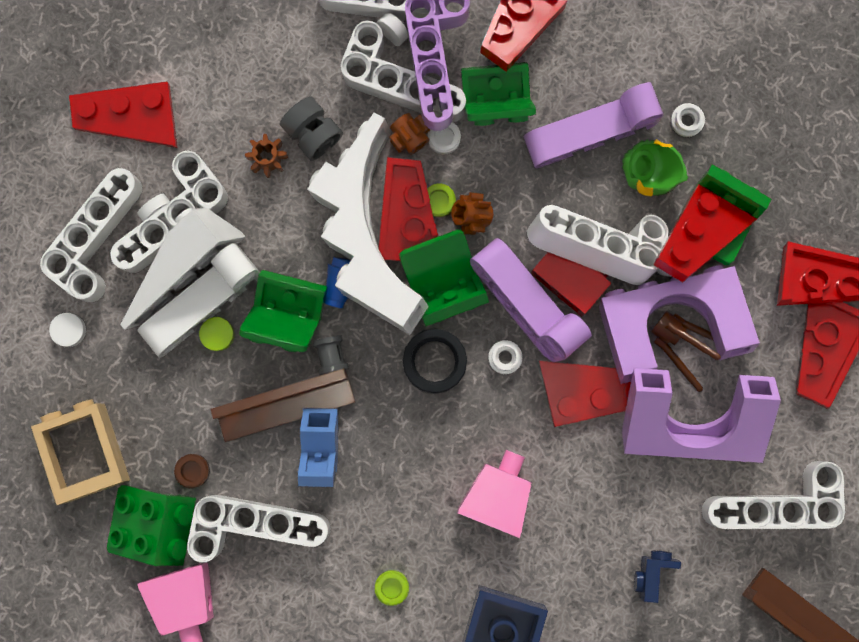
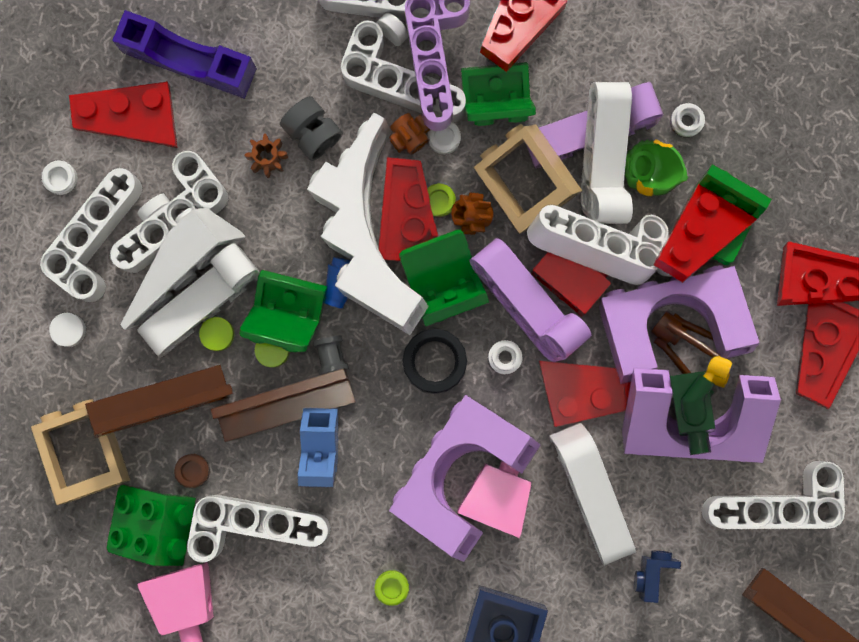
(59, 177): none -> white tile
(157, 401): none -> reddish brown fence
(159, 46): none -> dark purple arch
(271, 355): none -> lime tile
(423, 499): none -> lavender arch
(566, 185): none -> tan window
(593, 493): none -> white beam
(605, 154): none -> white beam
(693, 402): none -> dark green torso

